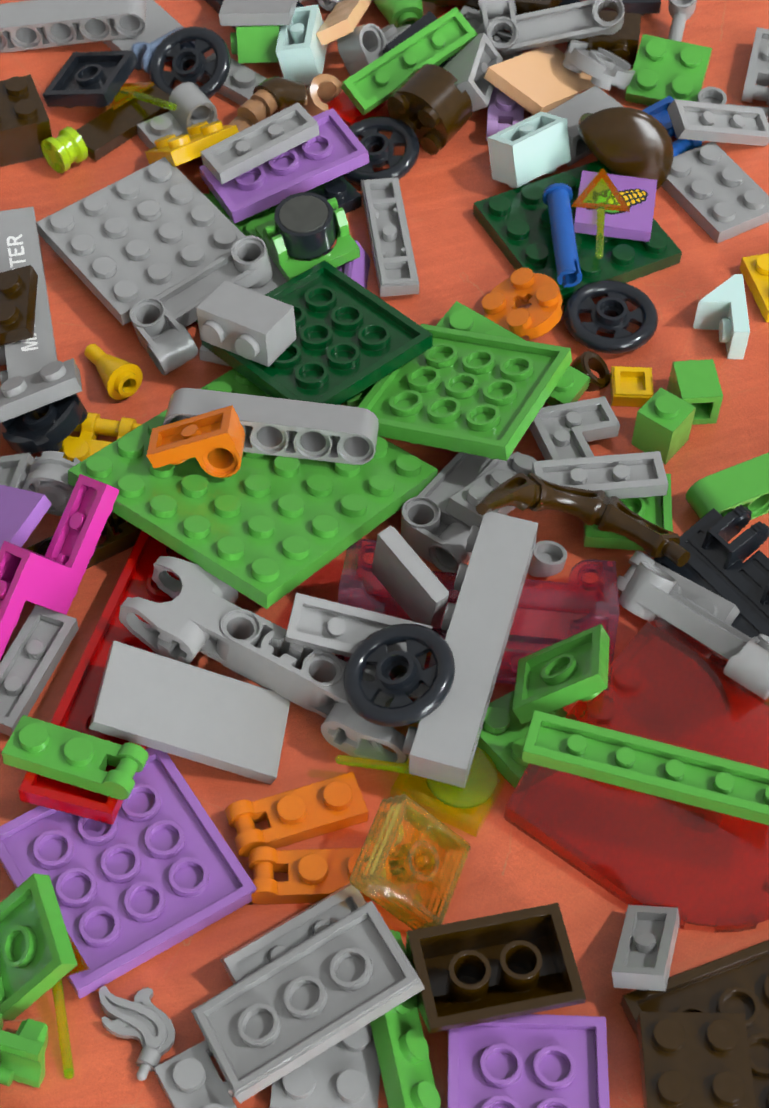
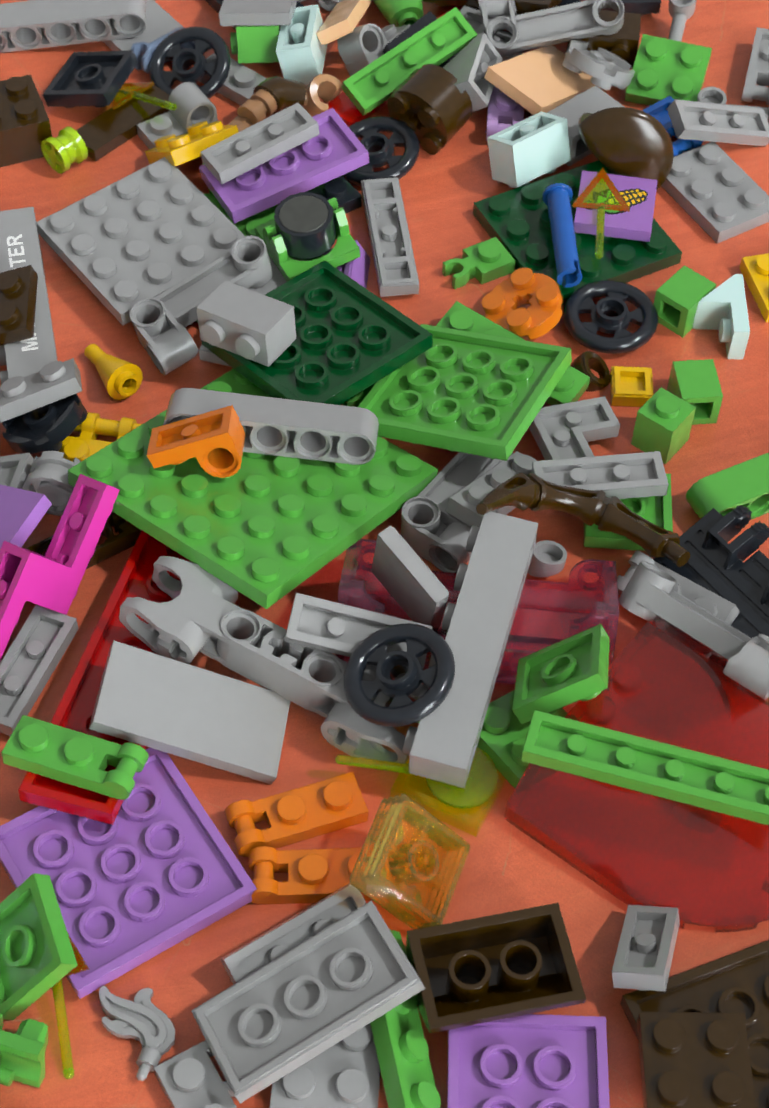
(483, 260): none -> bright green plate
(678, 299): none -> bright green brick

